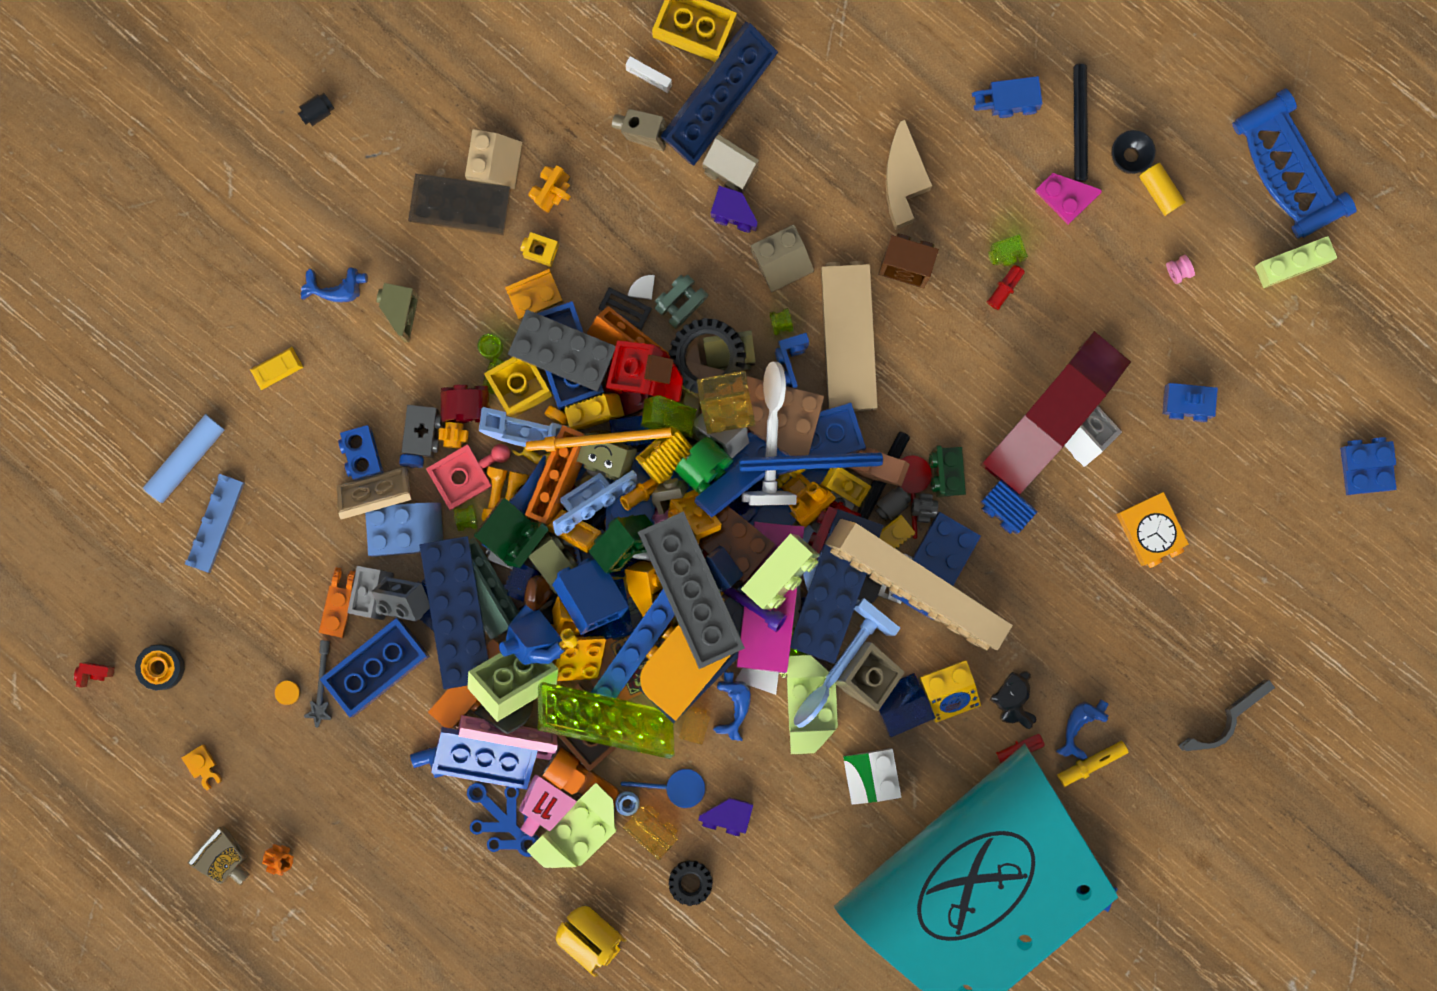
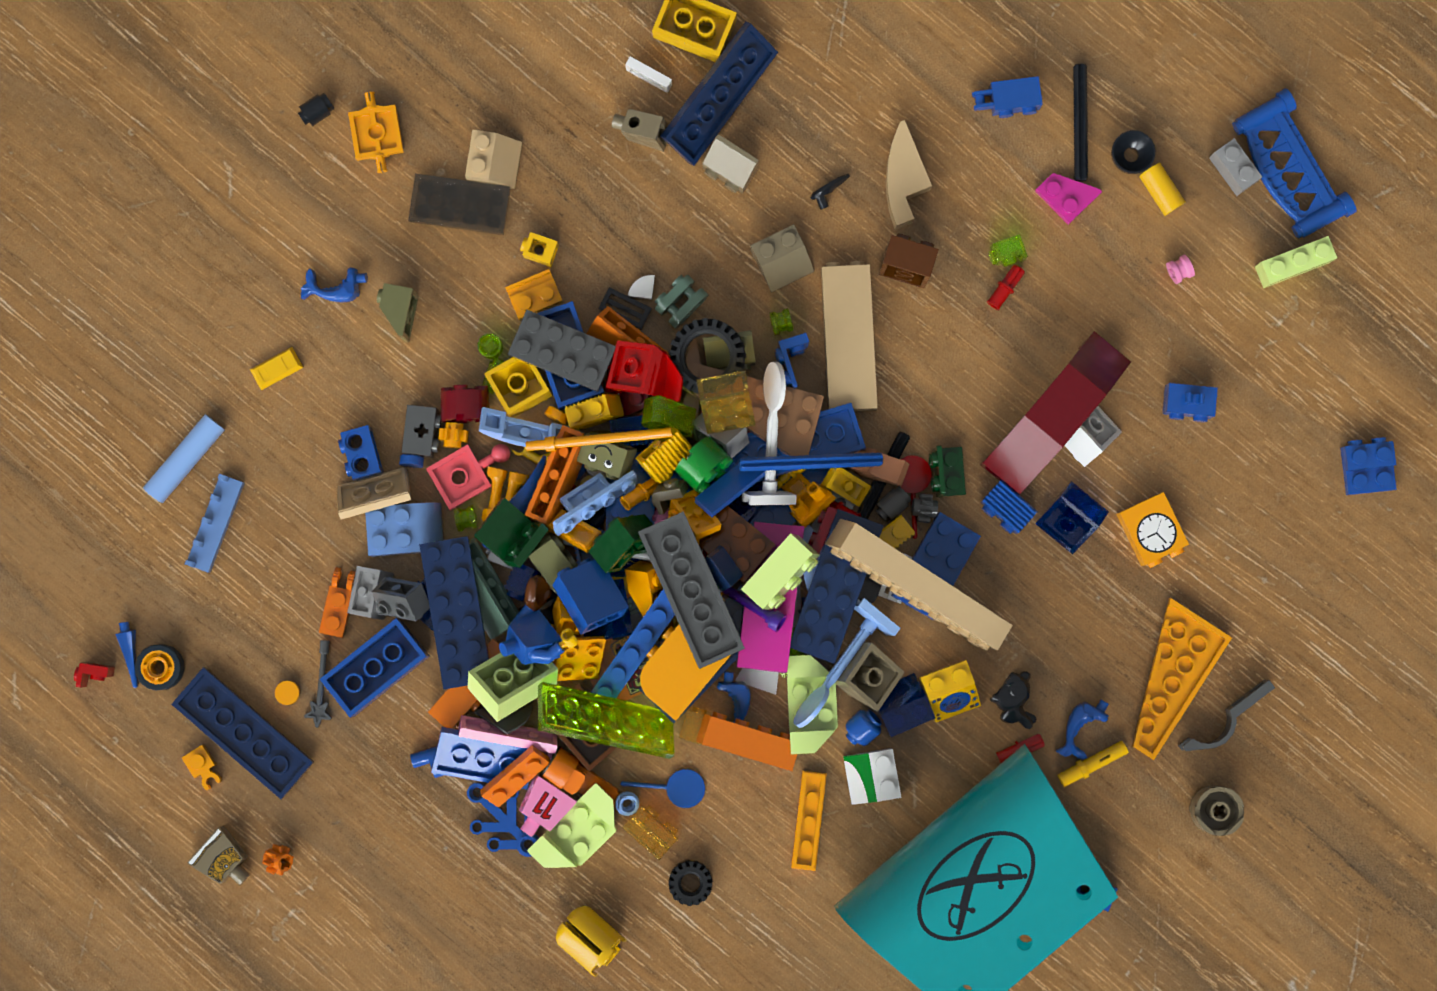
(127, 642): none -> blue piece
(242, 733): none -> dark blue plate
(375, 132): none -> light orange plate
(515, 776): none -> orange plate
(553, 190): light orange hips -> none
(658, 369): reddish brown tile -> none
(729, 814): dark purple slope -> none
(733, 208): dark purple slope -> none
(746, 741): none -> orange brick
(808, 820): none -> light orange tile
(820, 194): none -> black bar
(863, 727): none -> blue head
(1072, 517): none -> clear blue slope
(1181, 664): none -> light orange wing
(1230, 815): none -> dark tan brick
(1235, 167): none -> light grey brick

